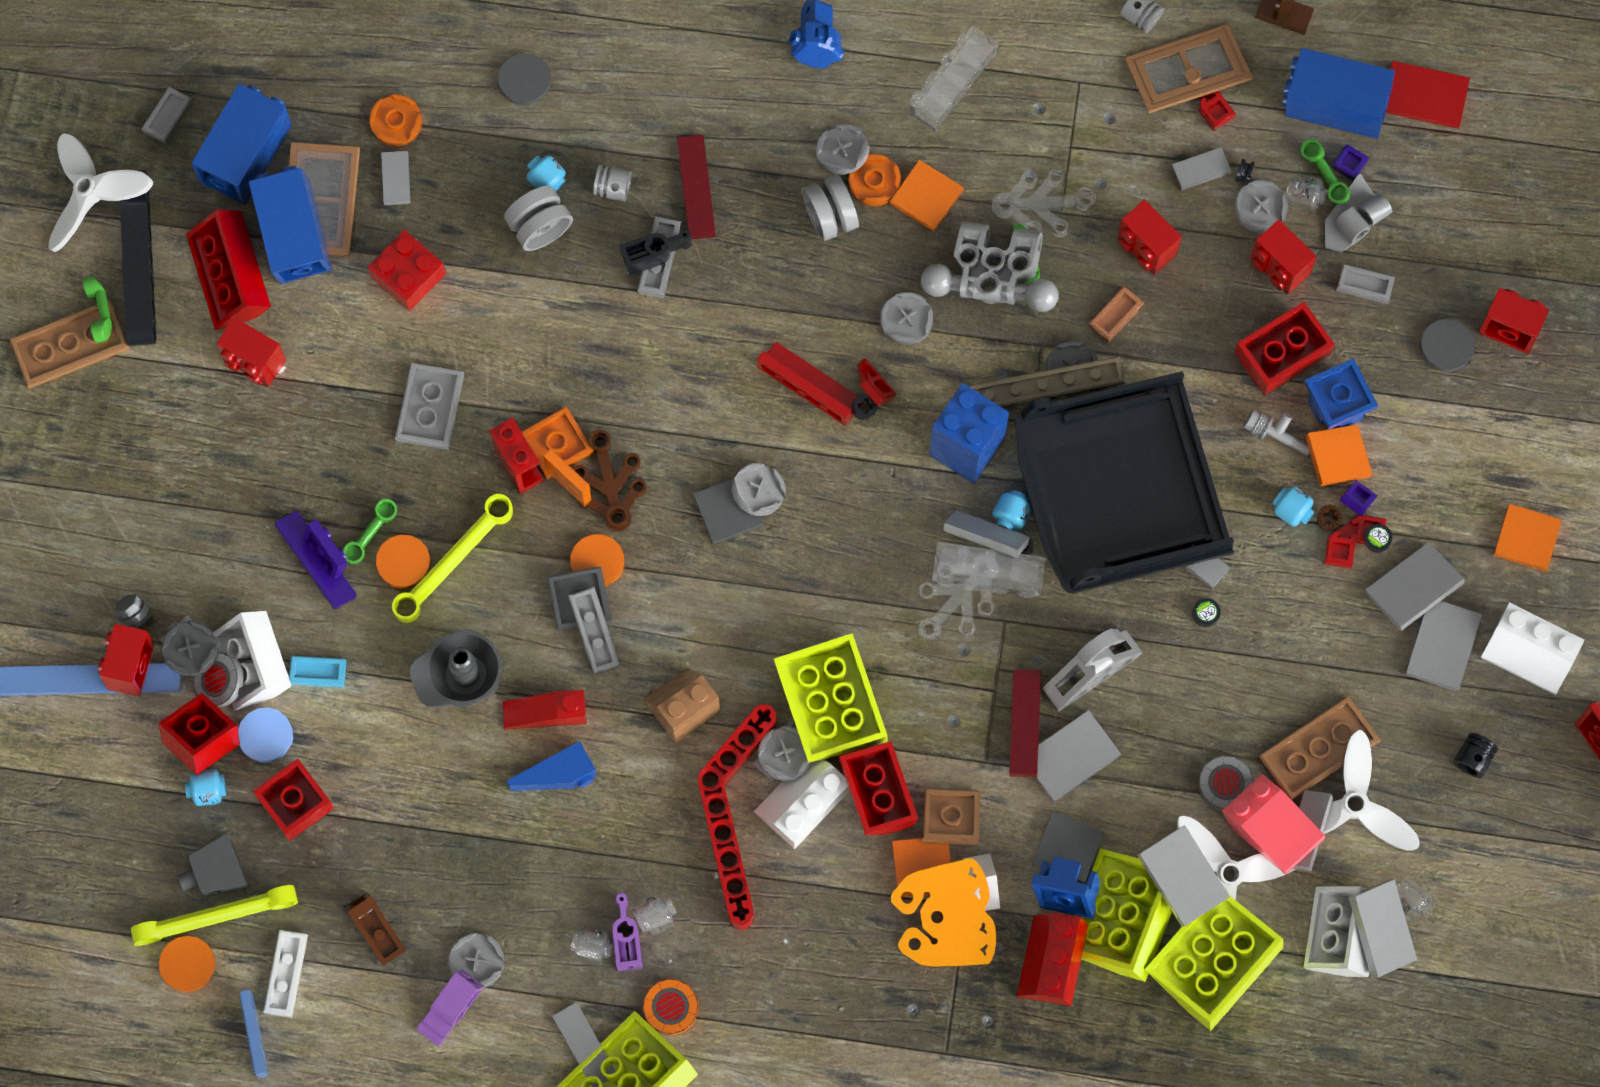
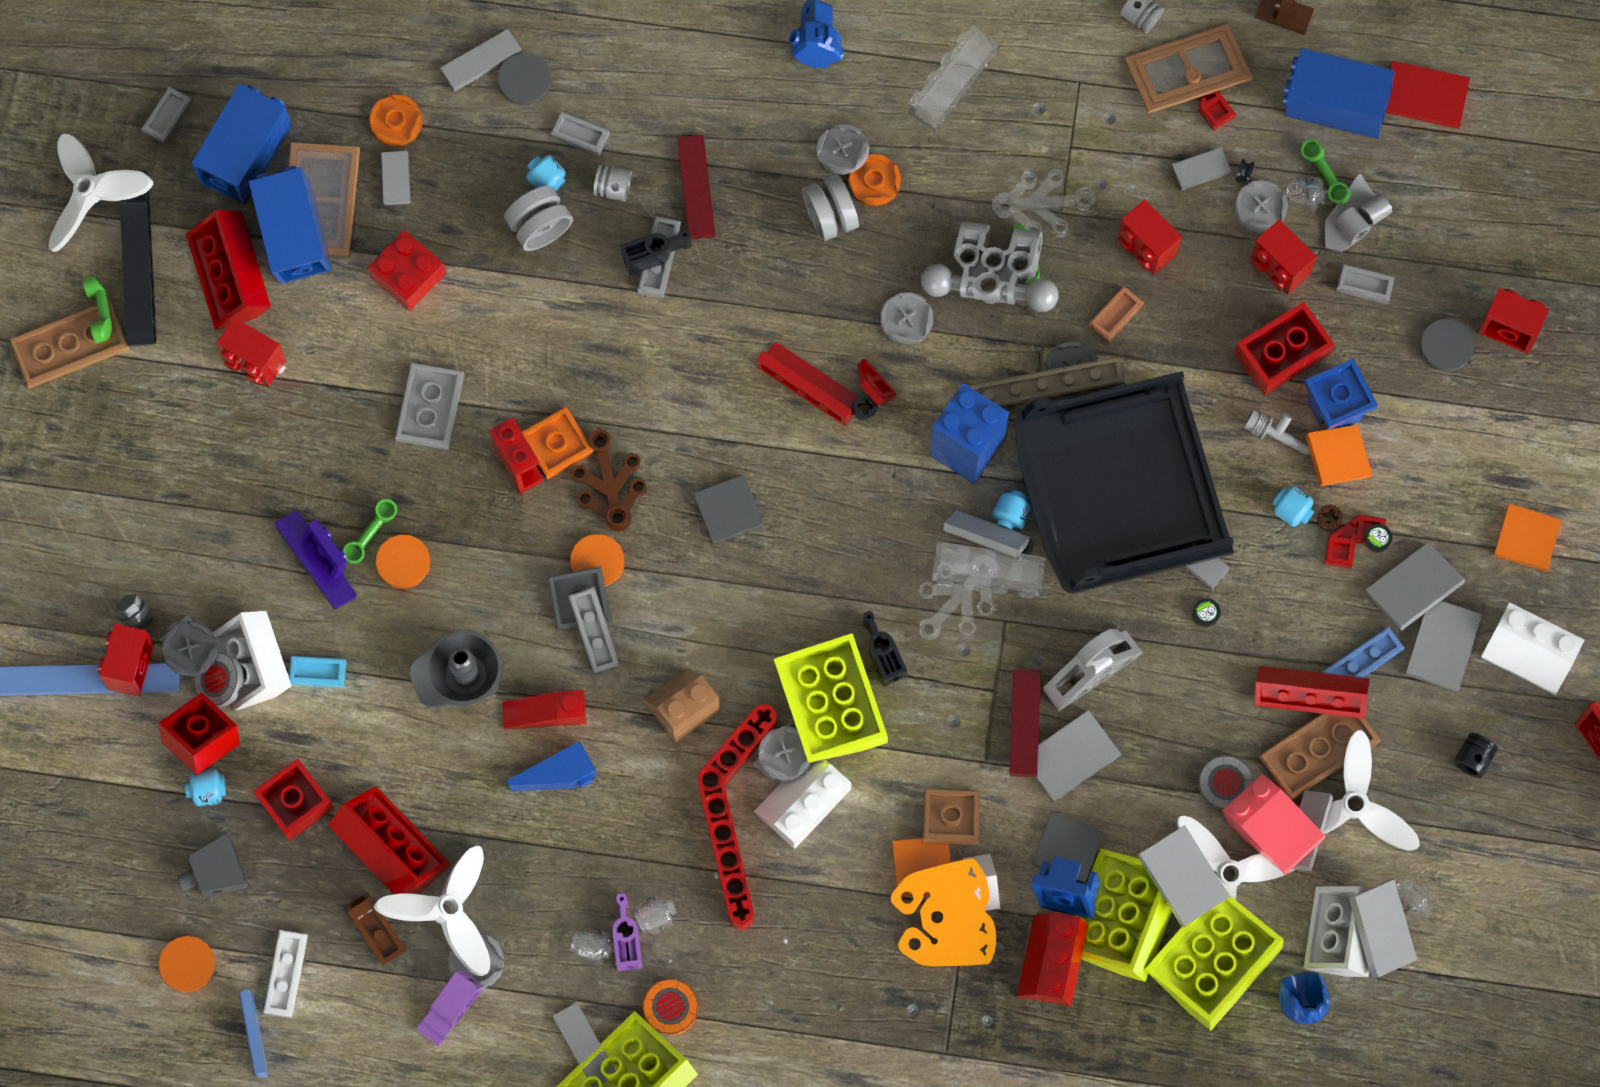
(154, 931): neon yellow piece -> none
(265, 735): light blue tile -> none
(388, 843): none -> red slope
(452, 558): neon yellow piece -> none
(457, 927): none -> white piece
(480, 60): none -> light grey tile
(567, 477): orange tile -> none
(580, 133): none -> light grey tile
(758, 489): light grey tile -> none
(879, 790): red slope -> none
(880, 657): none -> black piece
(926, 195): orange tile -> none
(1304, 997): none -> blue hair
(1311, 691): none -> red panel
(1350, 162): dark purple tile -> none
(1358, 497): dark purple tile -> none
(1368, 655): none -> medium blue tile

